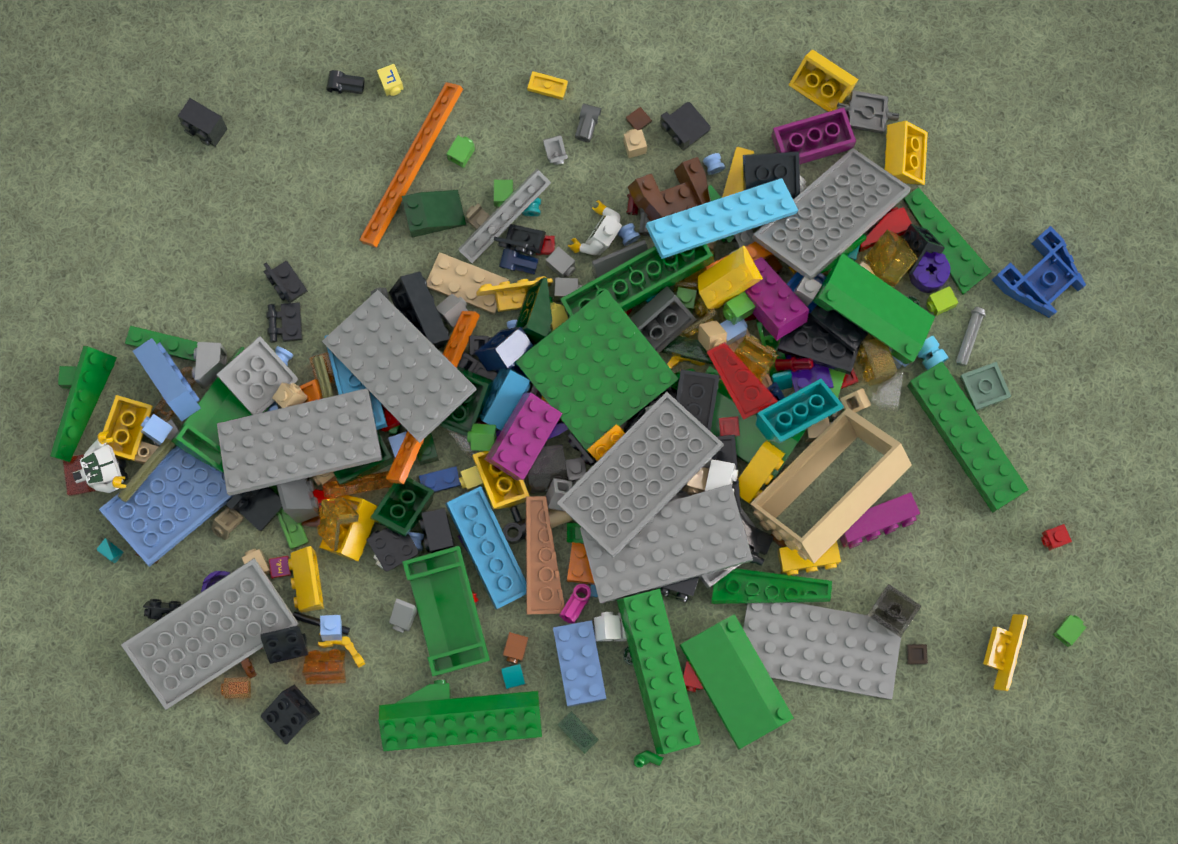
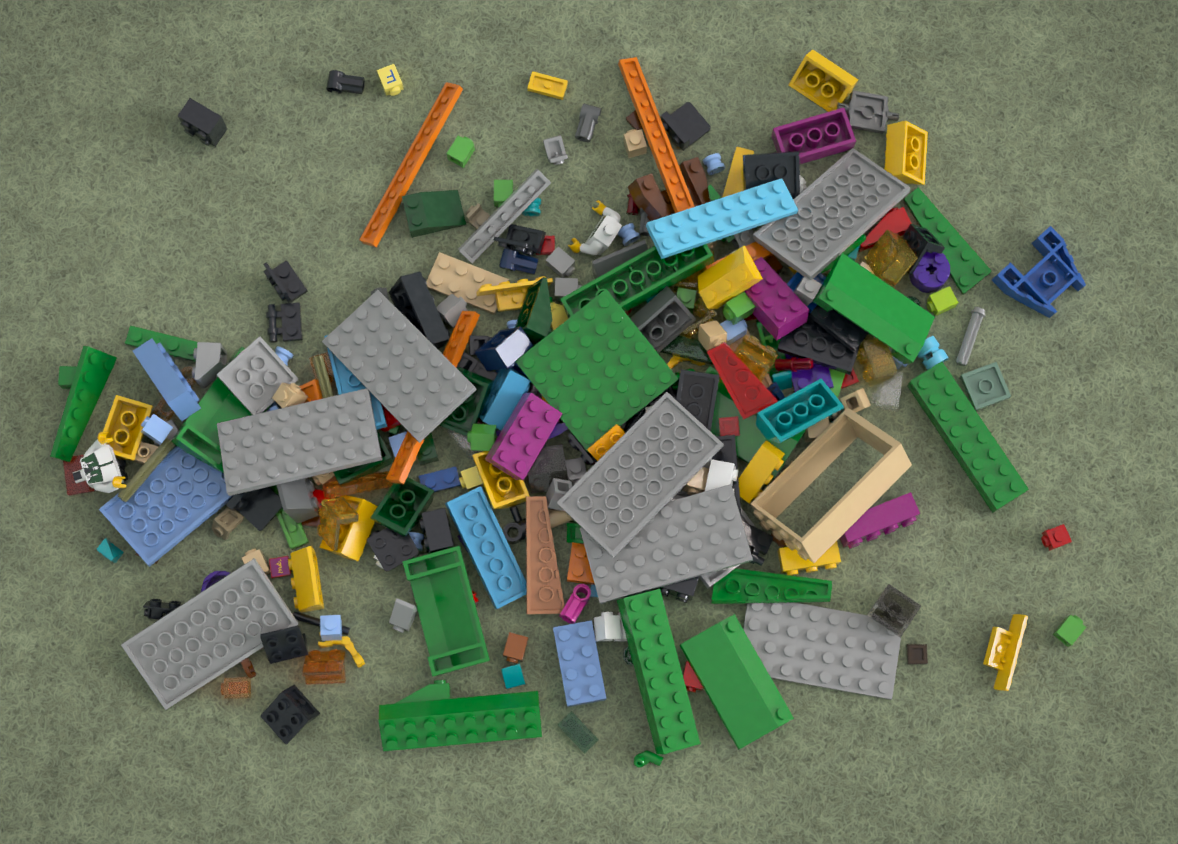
(656, 134): none -> orange plate

